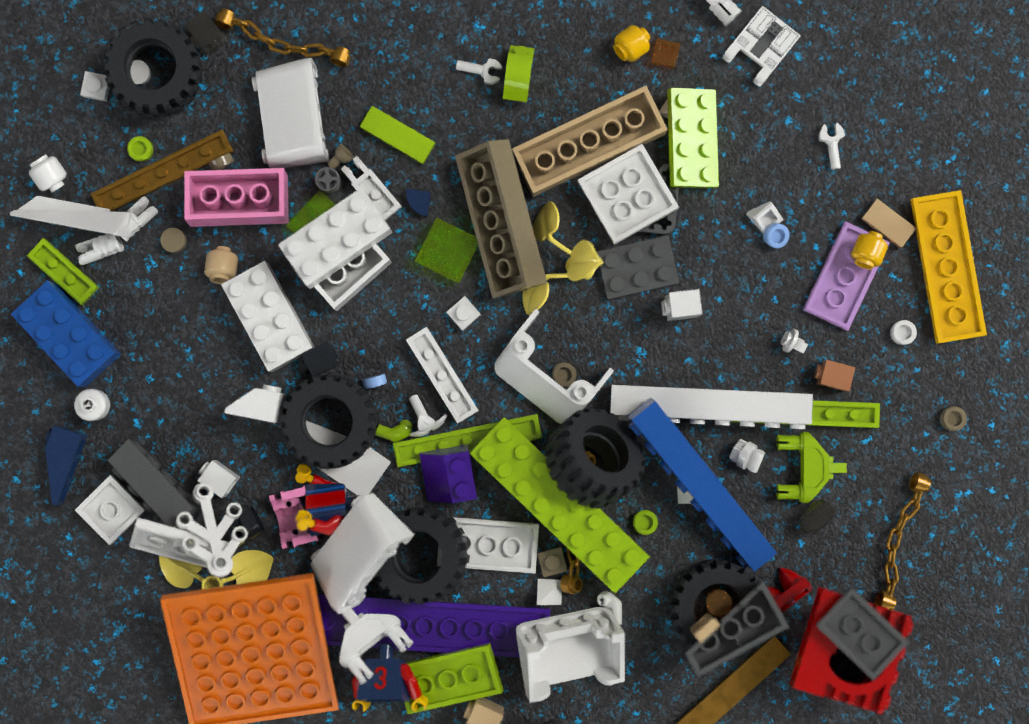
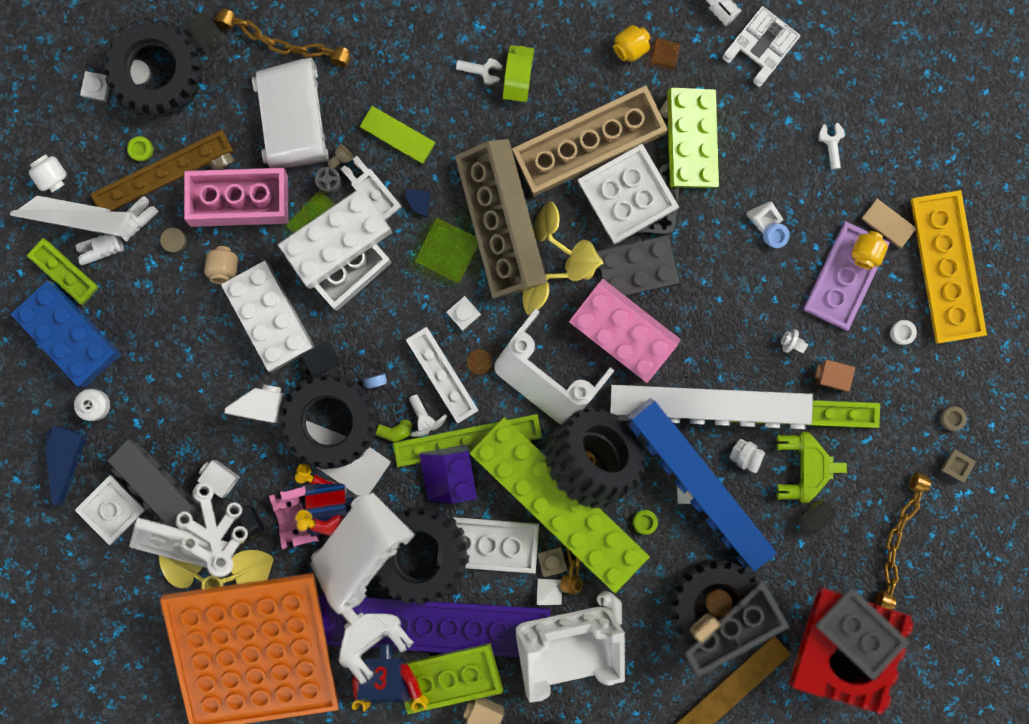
(479, 361): none -> clear orange tile
(564, 374): dark tan tile -> none
(625, 330): none -> bright pink brick
(682, 305): white piece -> none
(794, 587): red tile -> none
(958, 466): none -> dark tan plate

